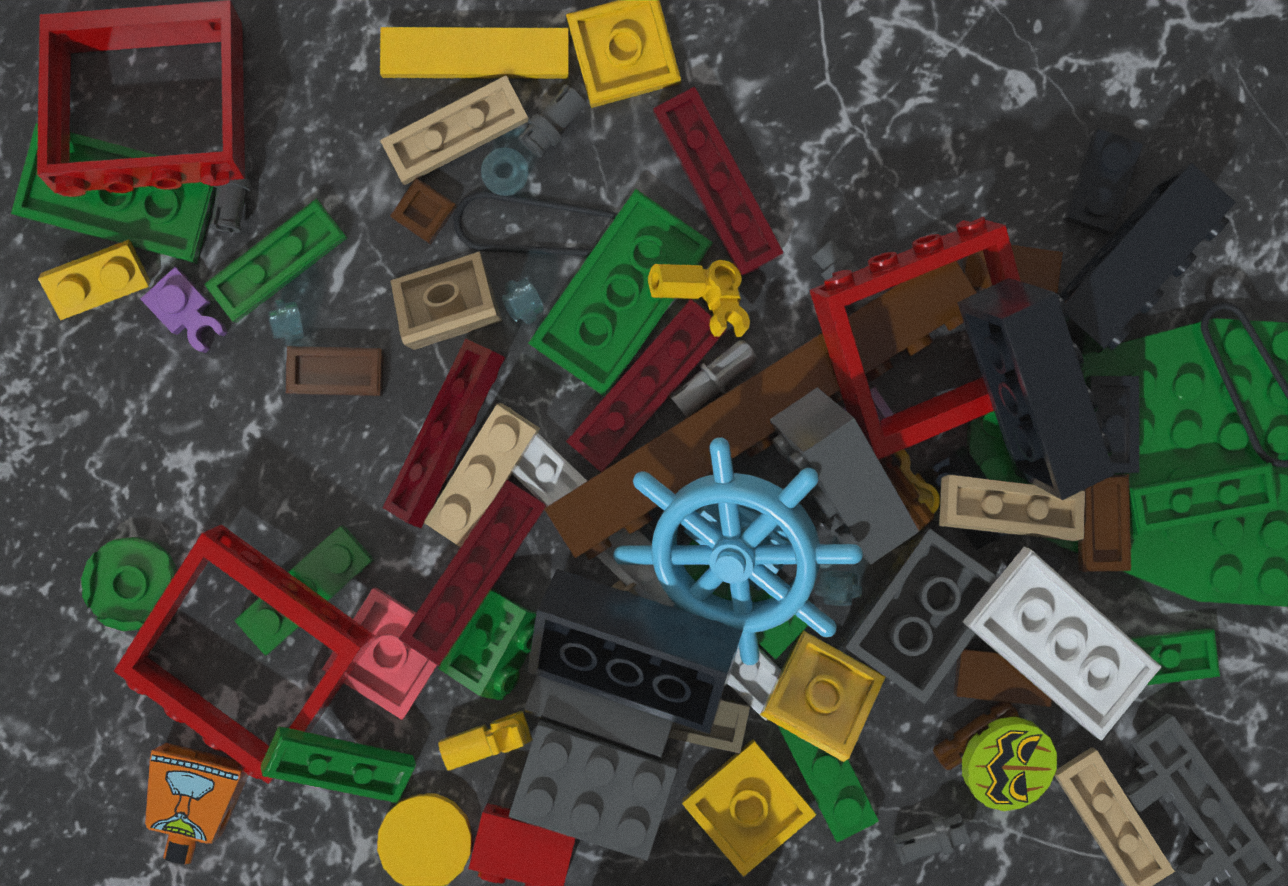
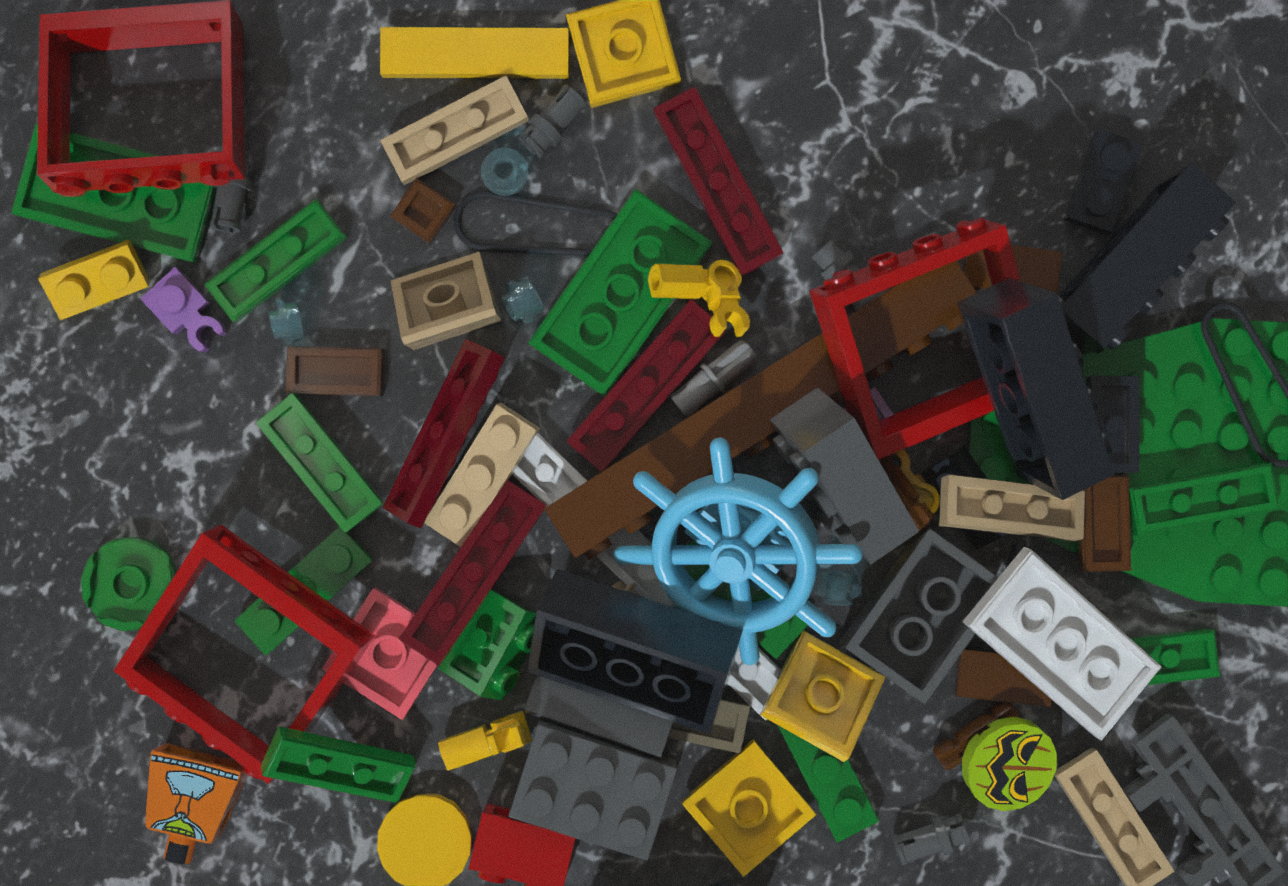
(320, 462): none -> green plate

